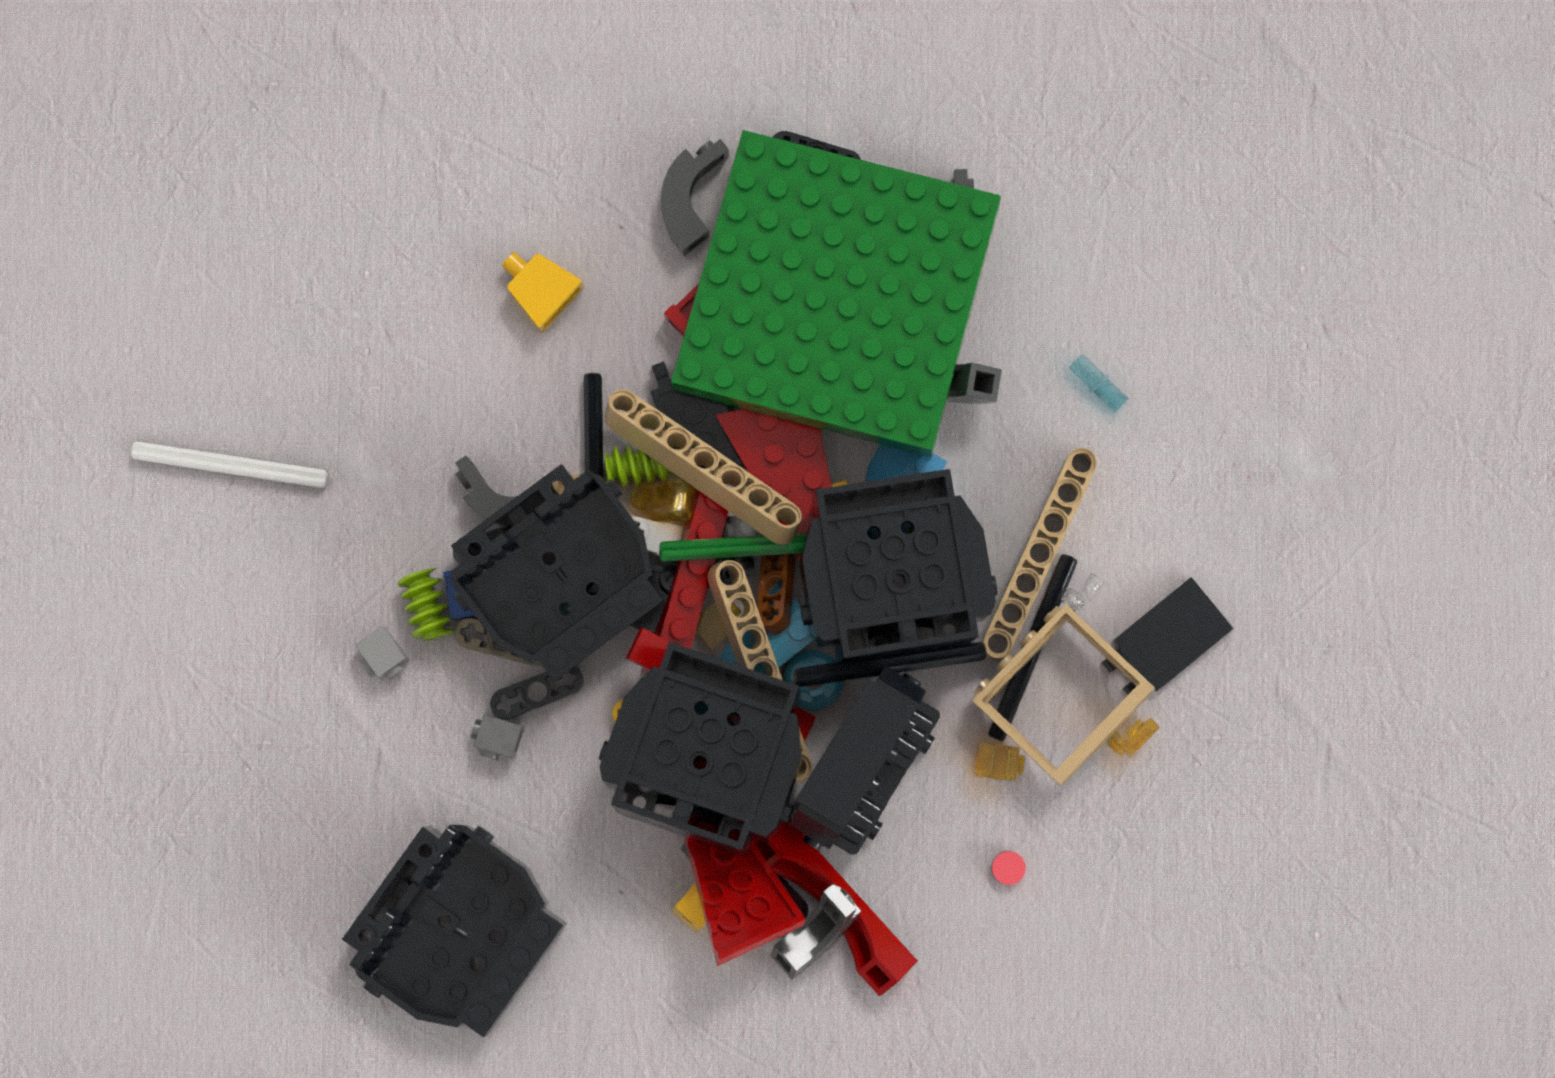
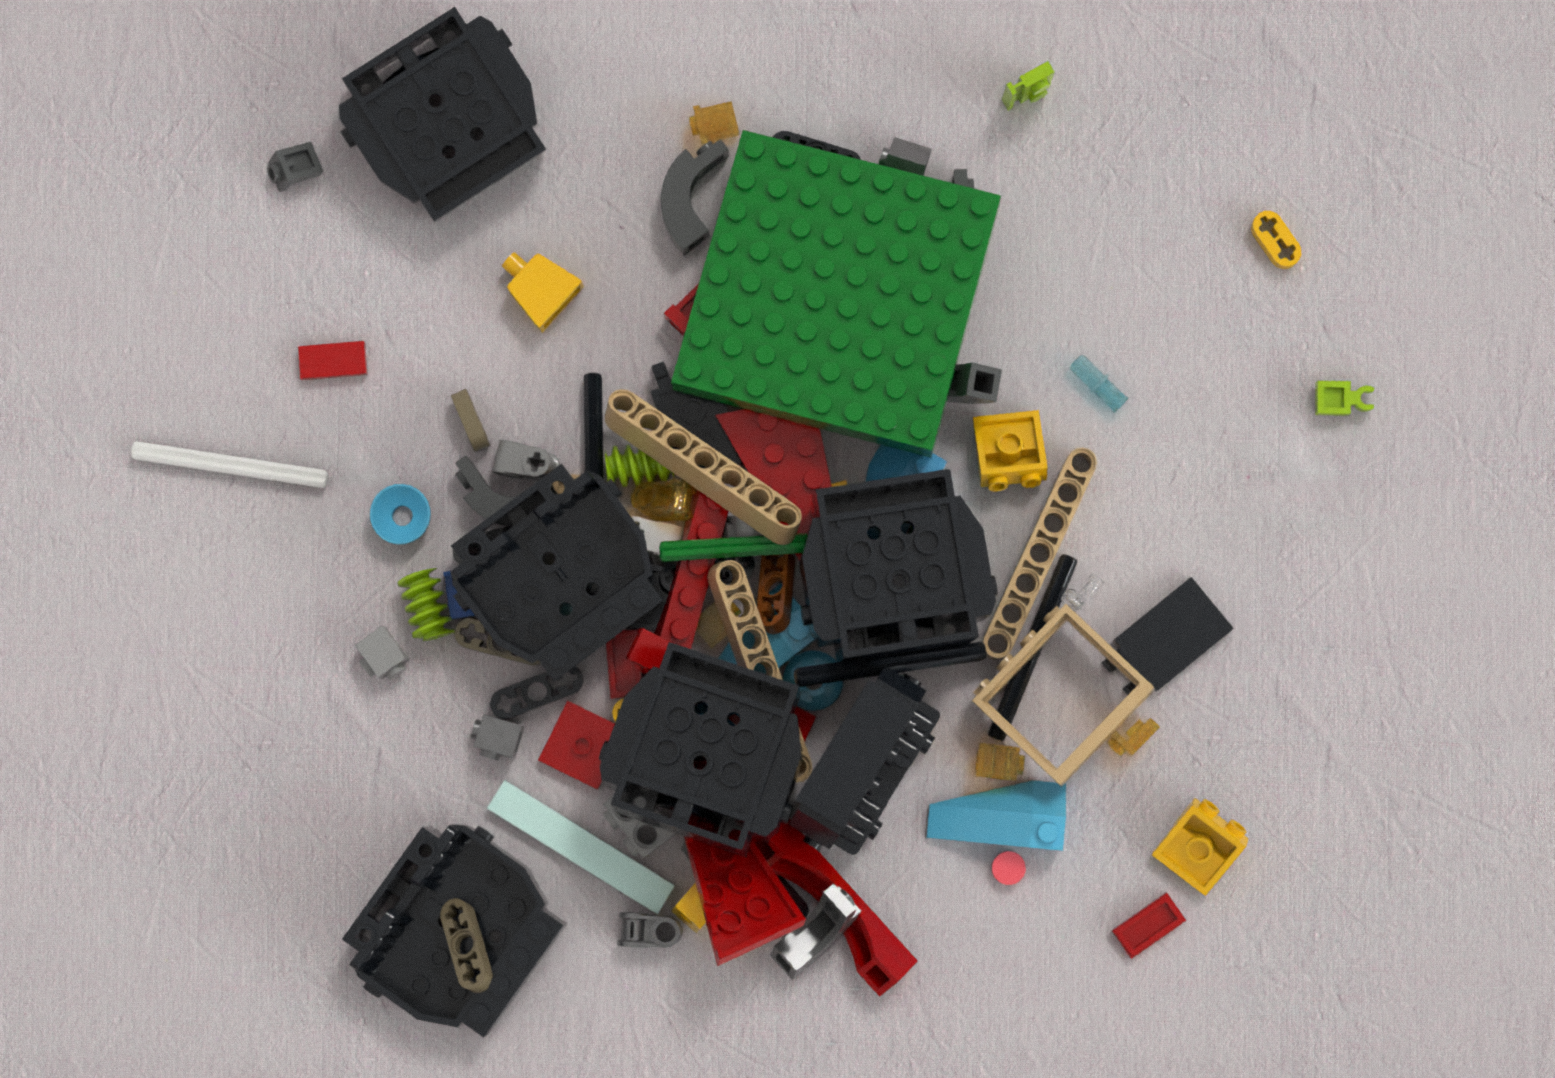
(293, 165): none -> dark grey bracket
(332, 360): none -> red tile
(385, 505): none -> medium azure piece
(470, 420): none -> dark tan beam
(477, 955): none -> dark tan beam
(478, 89): none -> black piece
(521, 461): none -> light grey piece
(577, 744): none -> red plate
(581, 847): none -> light aqua tile
(622, 672): none -> red tile
(631, 828): none -> light grey brick
(646, 930): none -> flat silver piece
(714, 122): none -> clear yellow bracket
(906, 156): none -> flat silver brick
(1010, 450): none -> yellow plate
(1014, 815): none -> medium azure wedge
(1030, 86): none -> lime plate
(1148, 925): none -> red tile
(1201, 845): none -> yellow plate
(1269, 243): none -> yellow beam
(1337, 398): none -> lime plate

